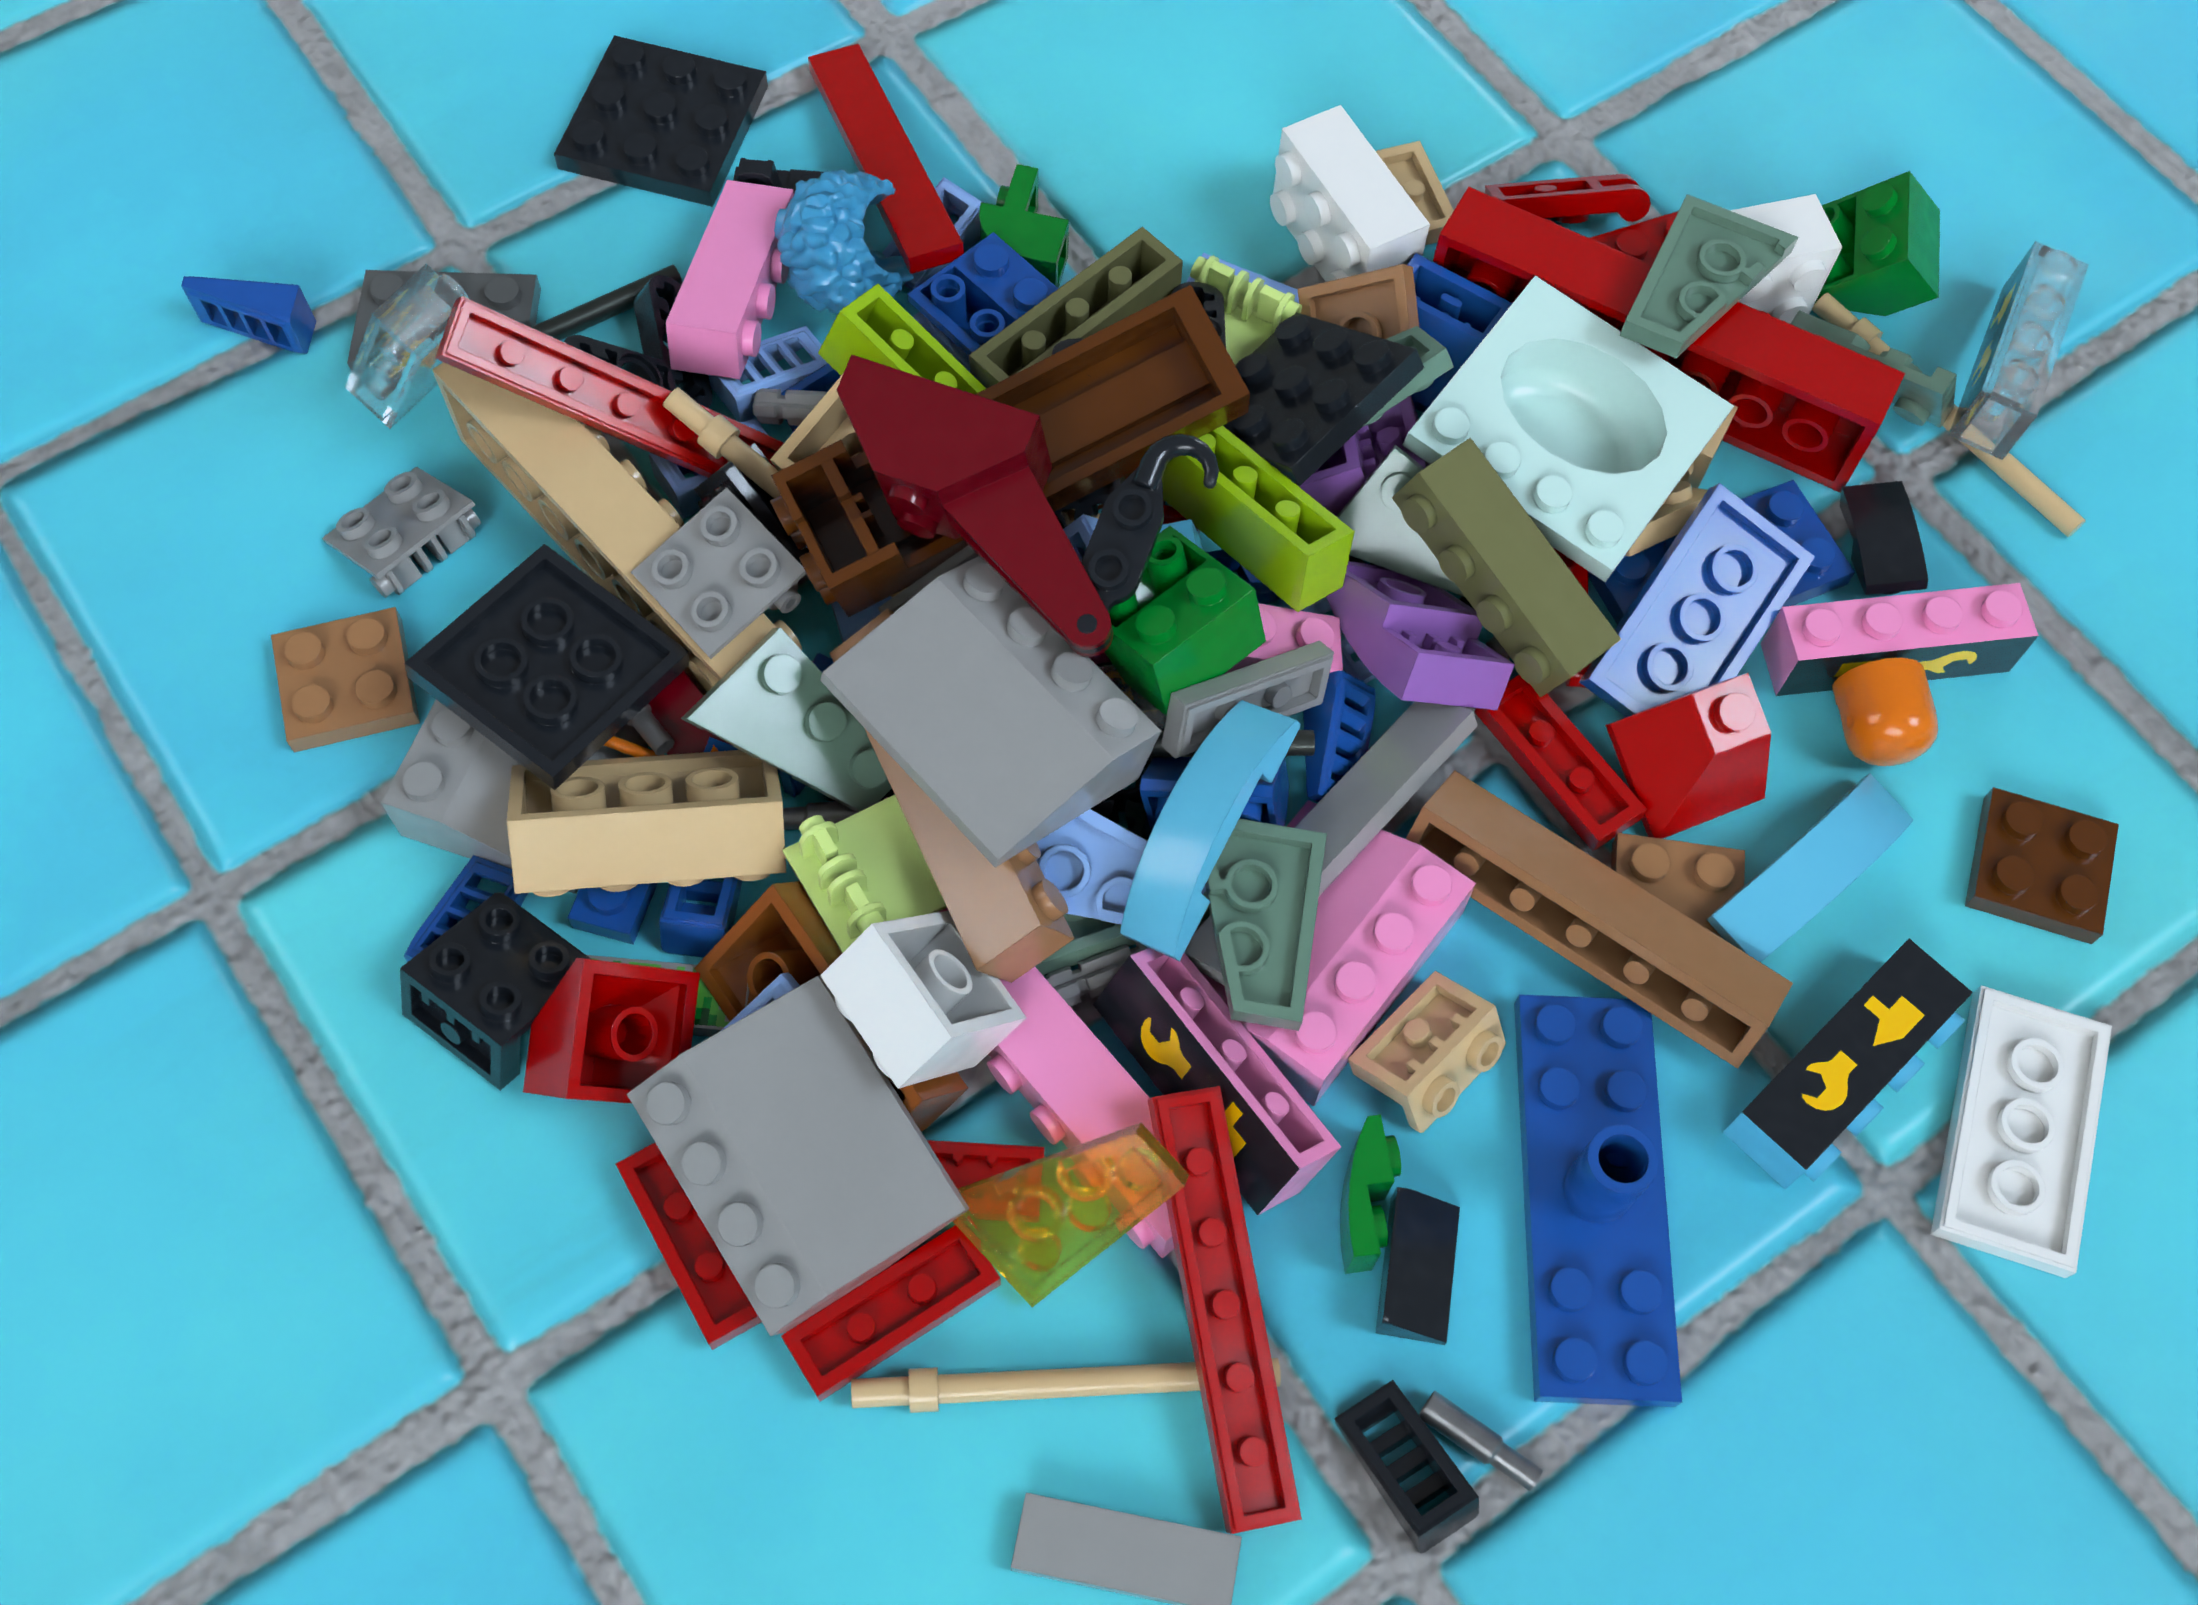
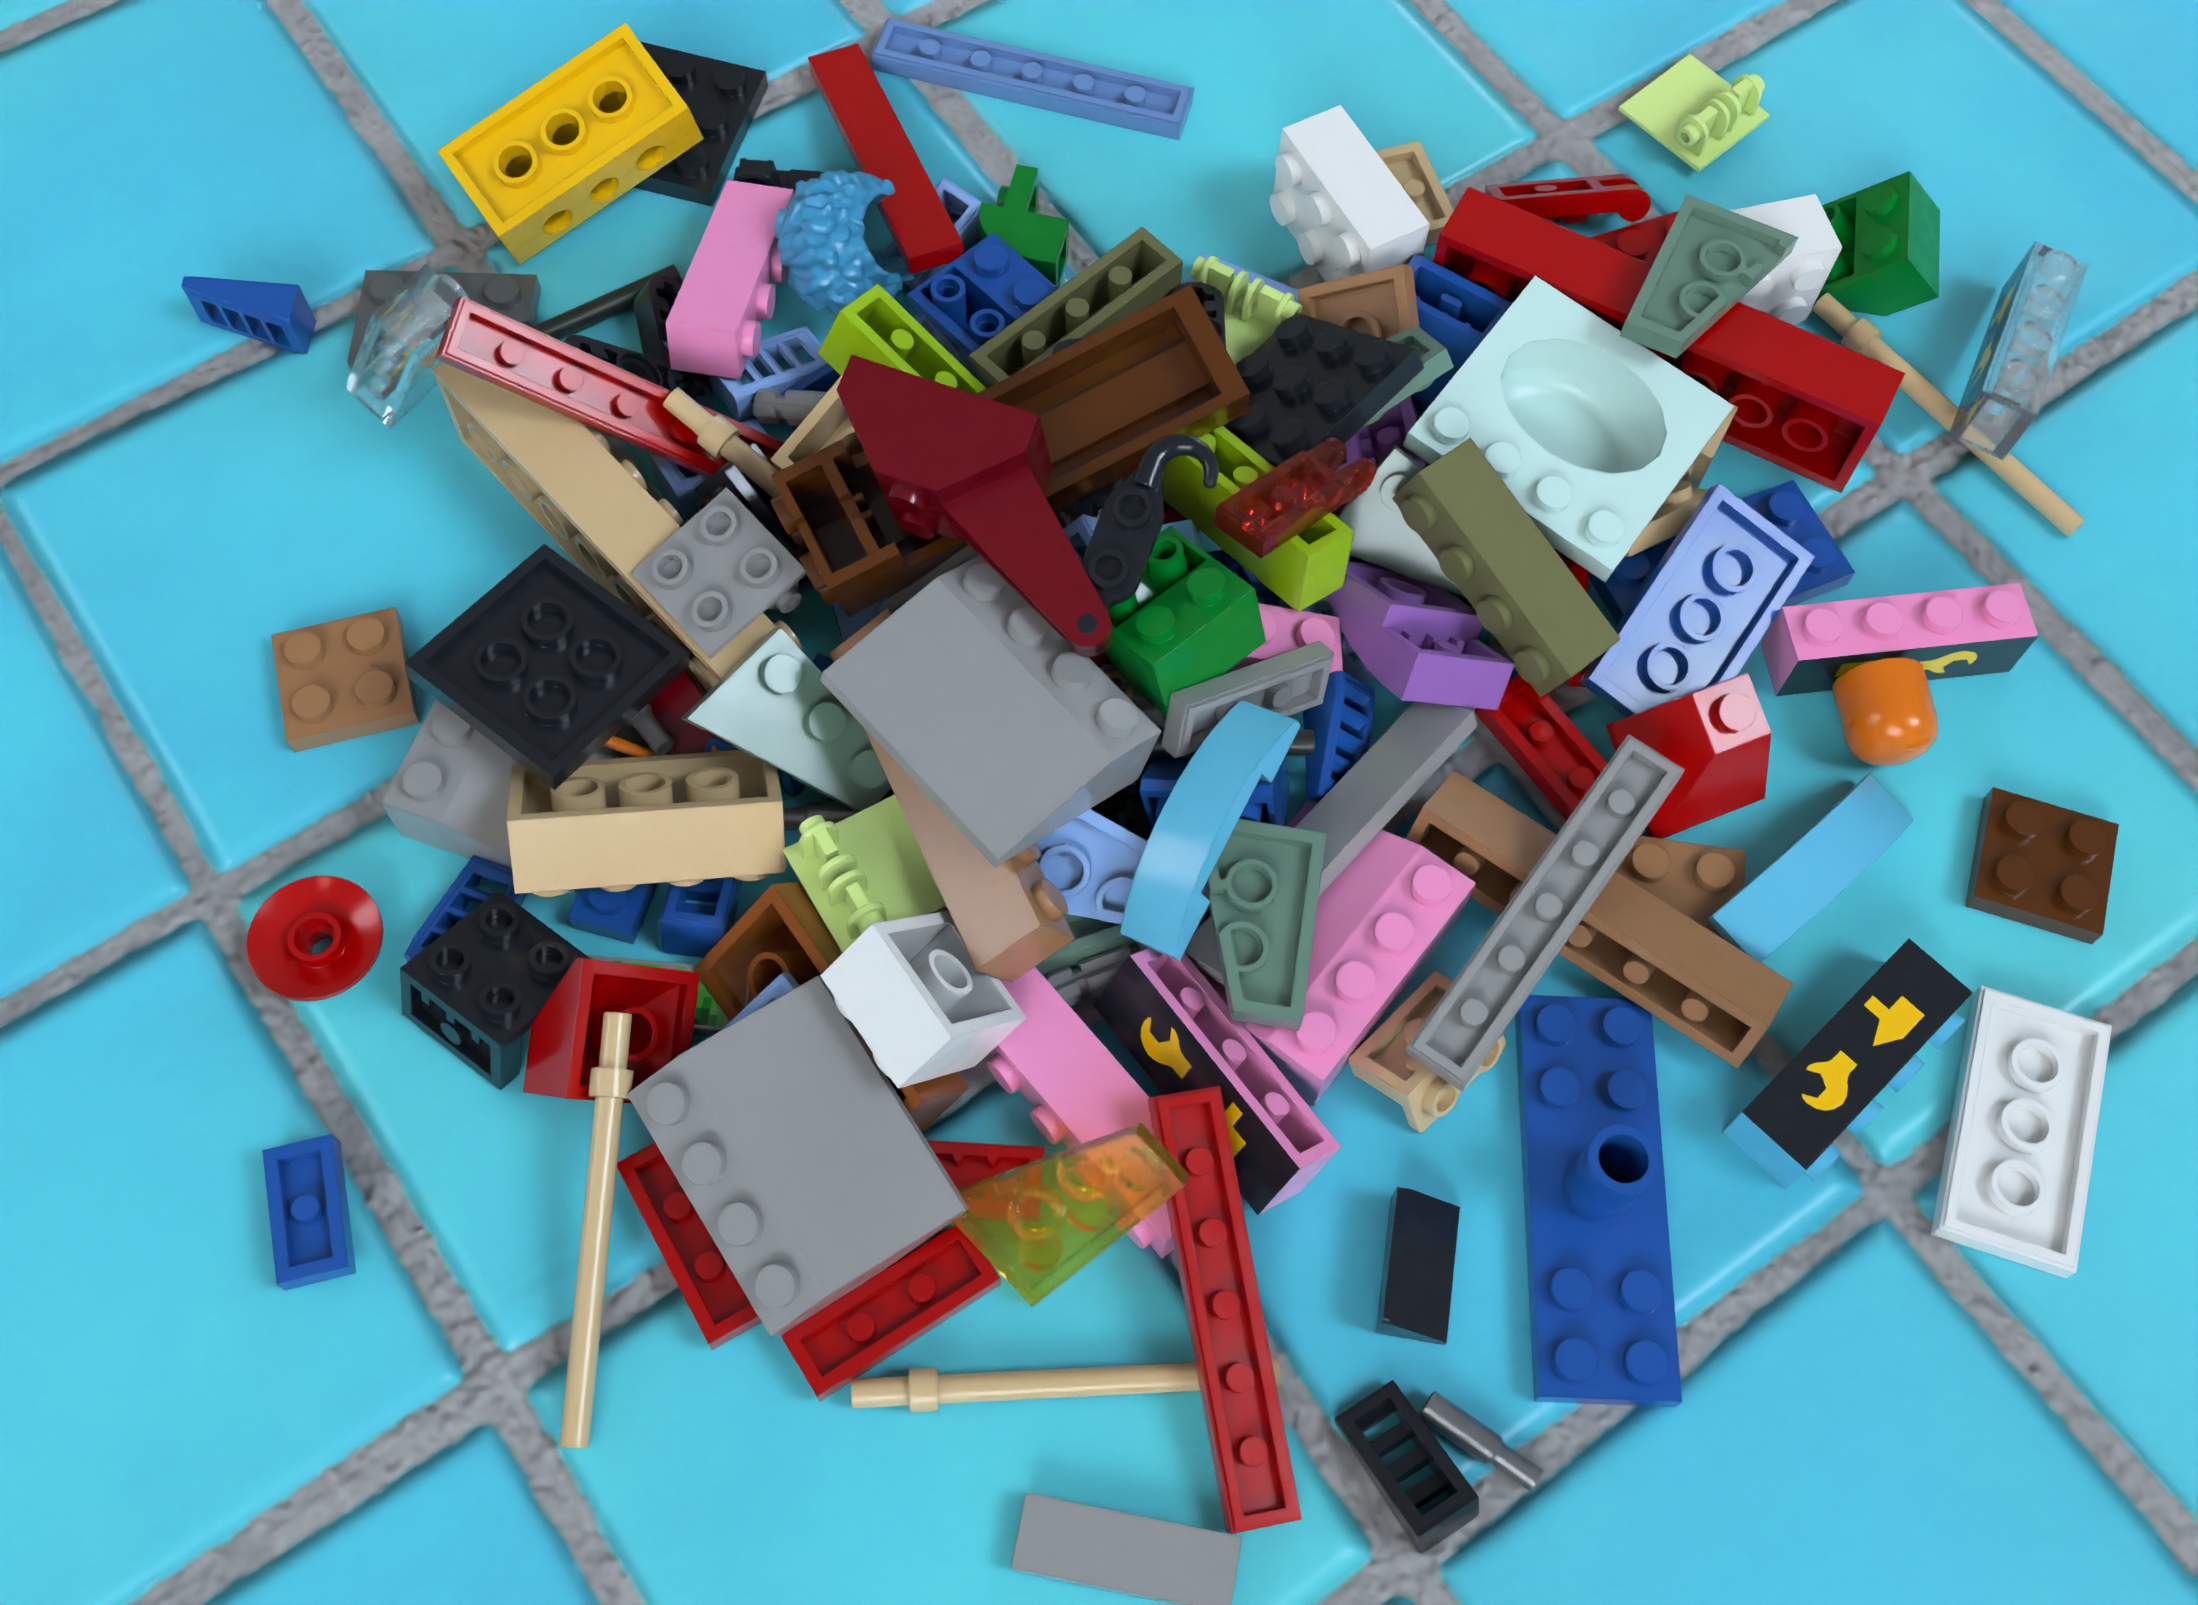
(300, 917): none -> red dish
(308, 1212): none -> blue plate
(397, 526): light grey hinge -> none
(572, 143): none -> yellow brick
(610, 1087): none -> tan bar
(1032, 78): none -> medium blue tile
(1293, 497): none -> clear red hinge
(1367, 1179): green slope -> none
(1544, 913): none -> light grey tile
(1697, 111): none -> yellowish green hinge
(1885, 538): black slope -> none
(1918, 396): sand green wing -> none

